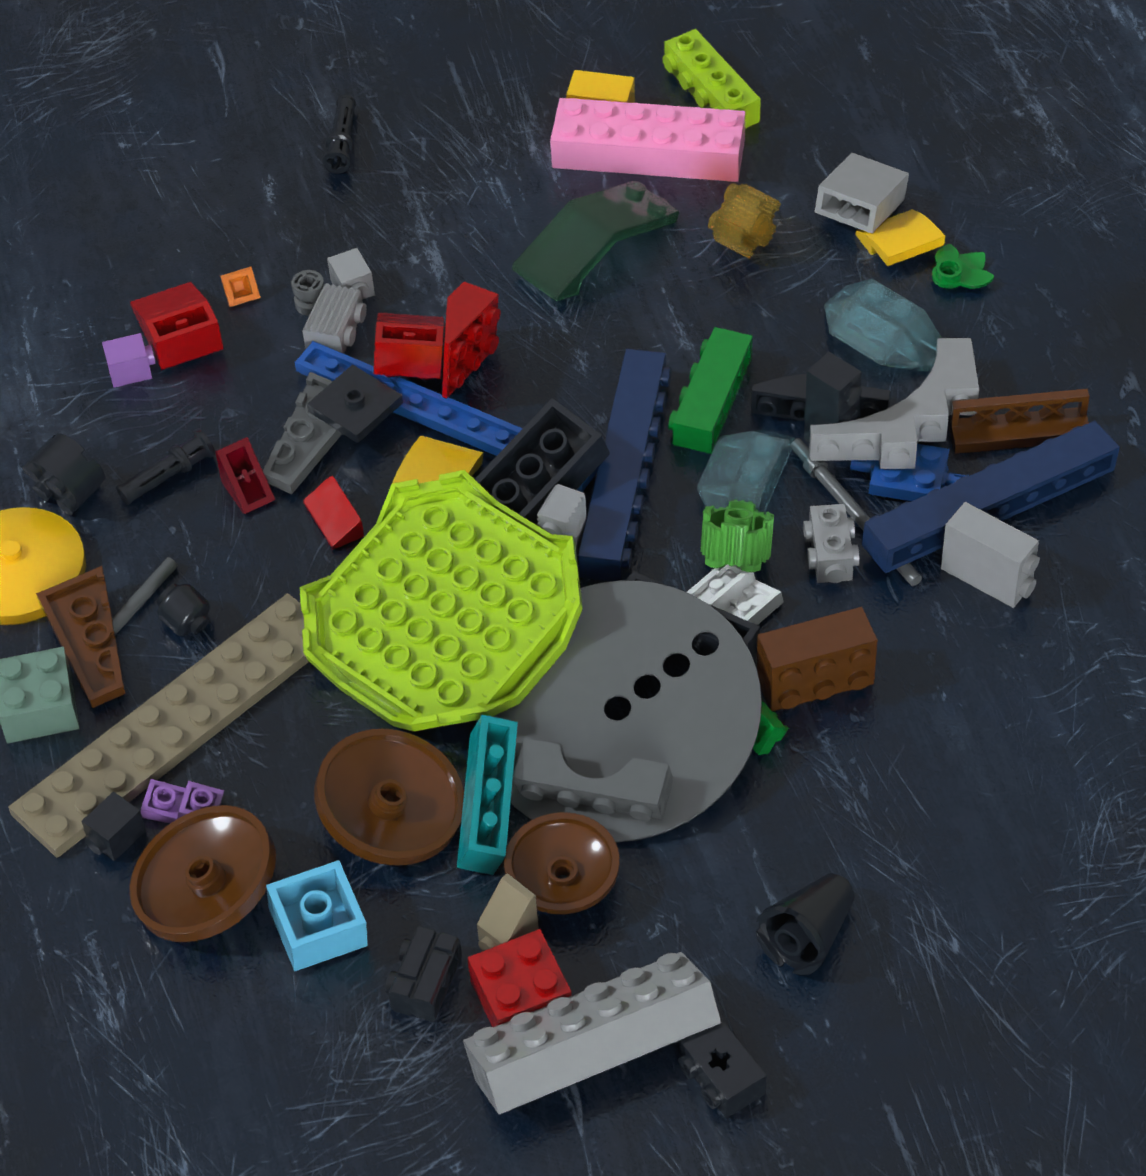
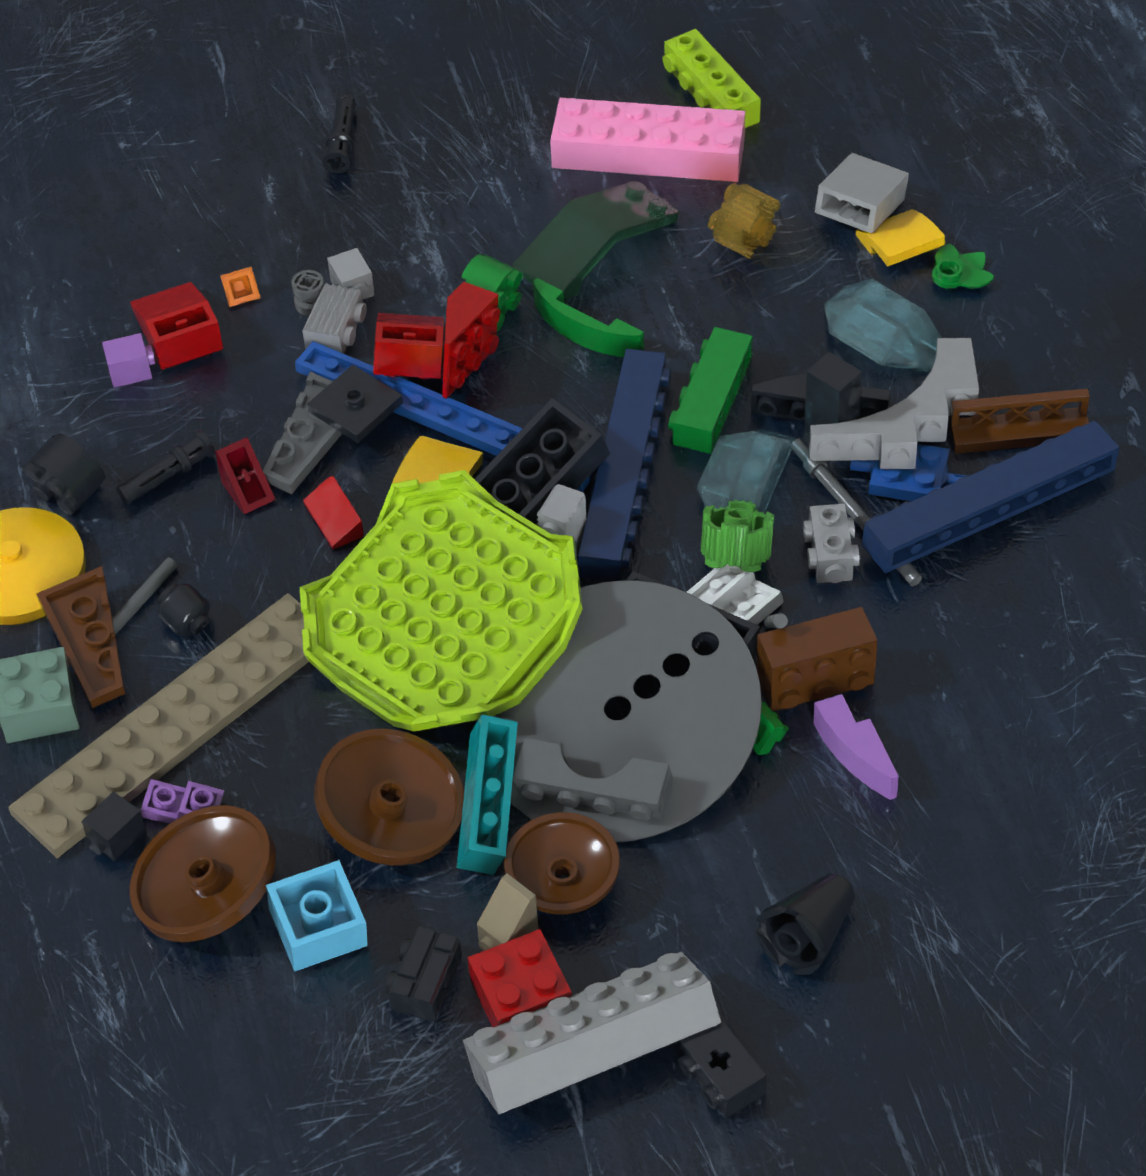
(496, 277): none -> green brick
(582, 328): none -> green slope
(601, 87): yellow brick -> none
(776, 621): none -> dark grey bar
(855, 745): none -> medium lavender slope
(990, 555): light grey brick -> none

